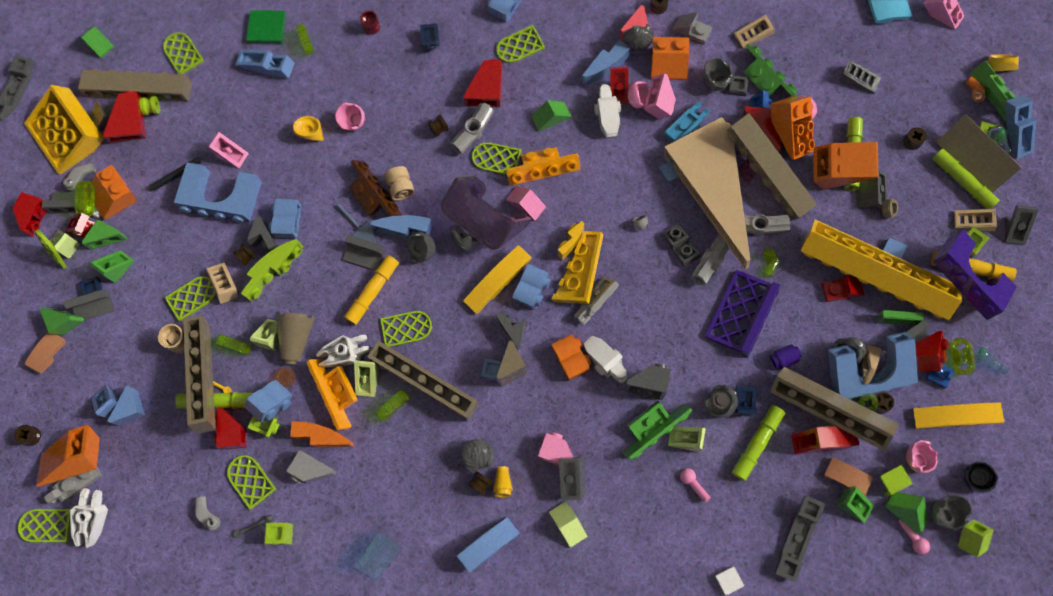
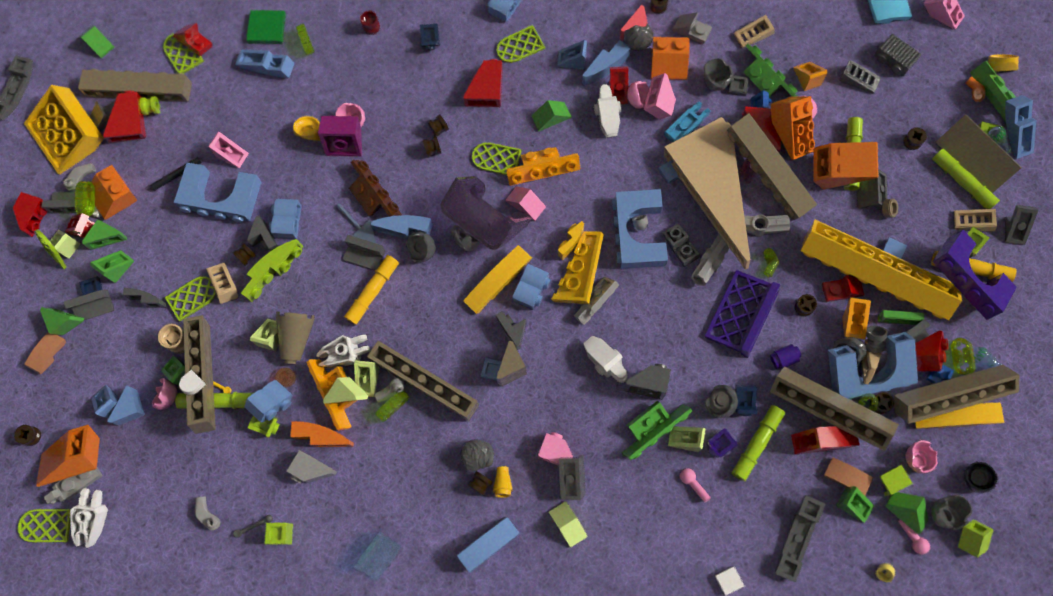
(146, 298): none -> dark grey slope
(165, 395): none -> bright pink hair
(174, 370): none -> bright green slope
(191, 383): none -> white tile
(193, 39): none -> red slope
(230, 431): red slope -> none
(233, 344): clear neon green beam -> none
(265, 477): lime window -> none
(341, 136): none -> magenta slope
(344, 390): none -> yellowish green slope
(394, 387): none -> light grey arm
(400, 183): tan wheel -> none
(416, 319): lime window -> none
(432, 146): none -> dark brown wheel
(478, 120): light grey piece -> none
(571, 357): orange brick -> none
(573, 56): none -> medium blue slope
(632, 253): none -> medium blue arch
(721, 443): none -> dark purple plate
(808, 302): none -> dark brown wheel
(810, 75): none -> light orange slope
(856, 318): none -> light orange slope
(875, 339): none -> dark grey wheel
(888, 576): none -> light yellow hinge
(897, 55): none -> dark grey brick
(956, 393): none -> dark tan brick

